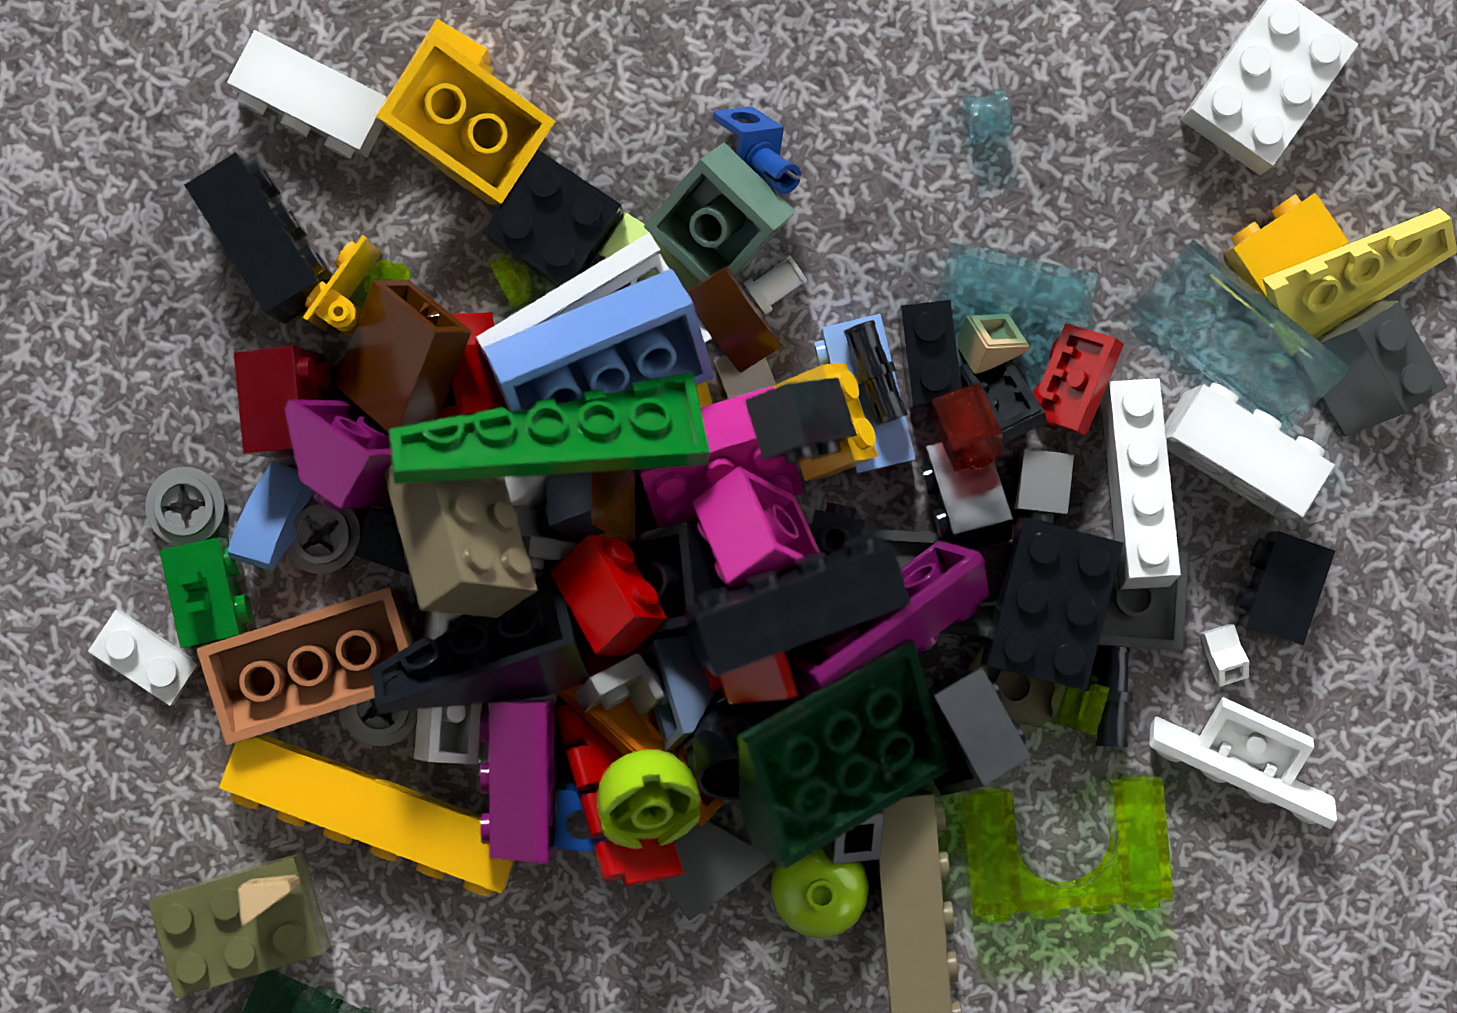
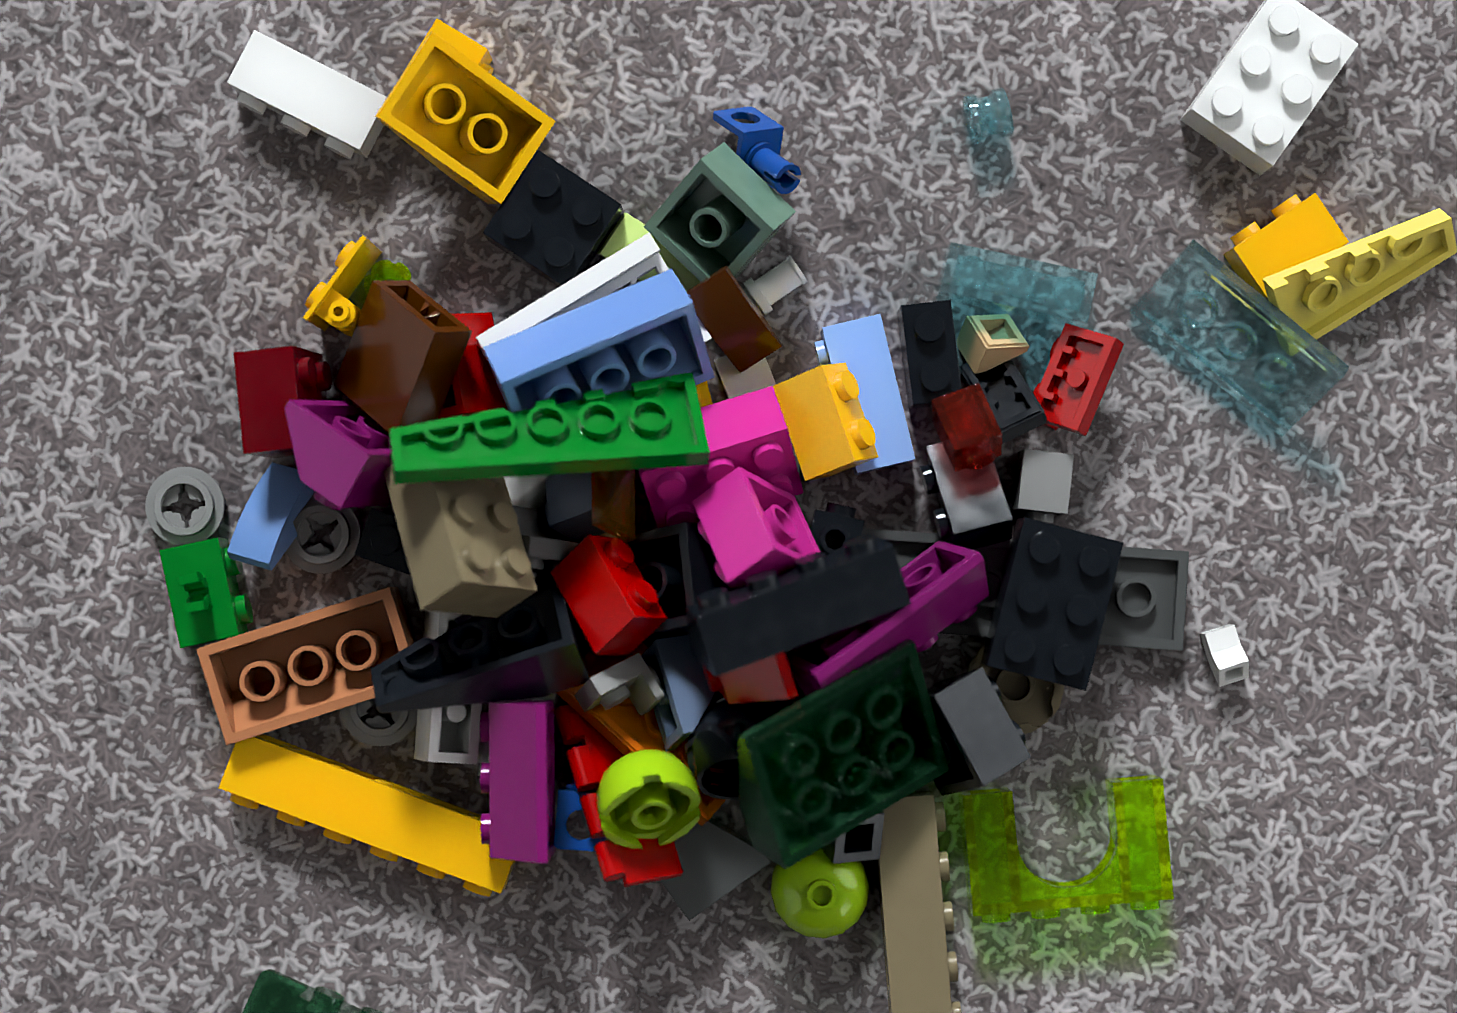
(144, 657): white plate -> none
(210, 946): olive brick -> none
(259, 235): black brick -> none
(261, 893): tan slope -> none
(514, 282): clear neon green plate -> none
(801, 420): black brick -> none
(875, 372): black pin -> none
(1082, 708): clear neon green tile -> none
(1114, 674): black pin -> none
(1140, 483): white brick -> none
(1246, 451): white brick -> none
(1250, 754): white bracket -> none
(1283, 587): black brick -> none
(1386, 369): dark grey slope -> none

